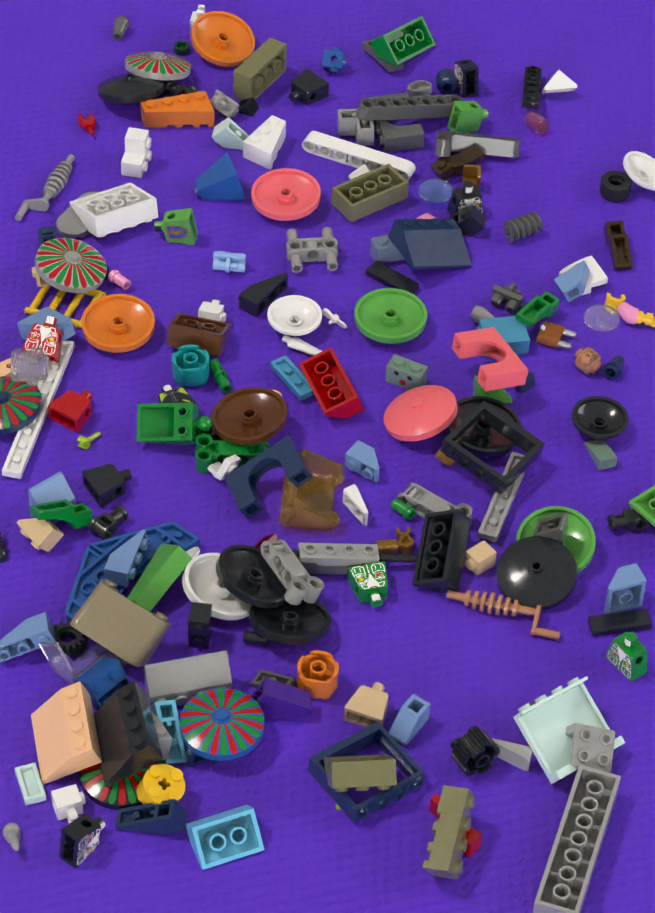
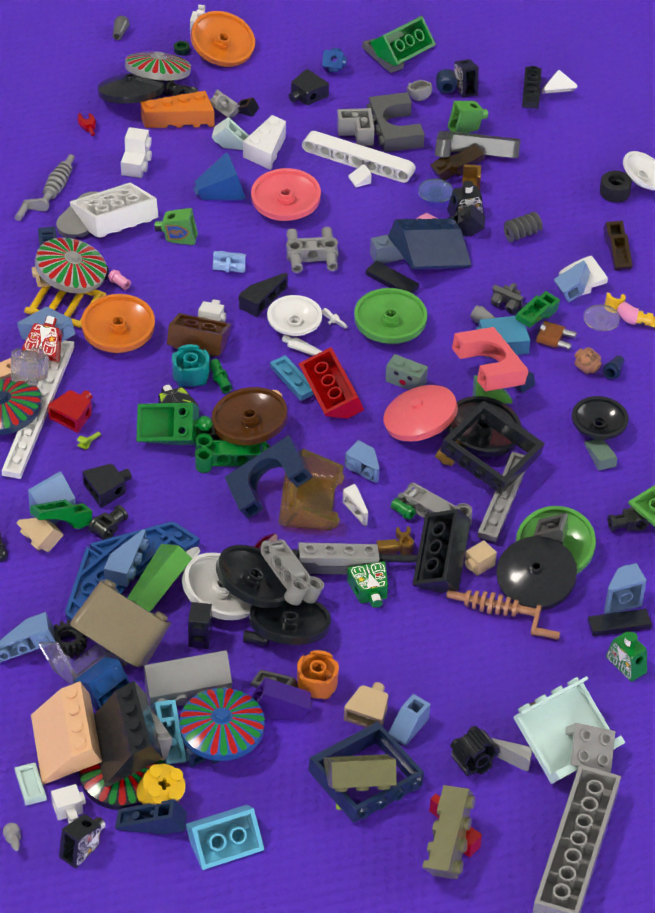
(221, 470): white bracket -> none
(260, 70): olive brick -> none
(370, 192): olive brick -> none
(406, 107): dark grey beam -> none
(536, 122): clear pink brick -> none

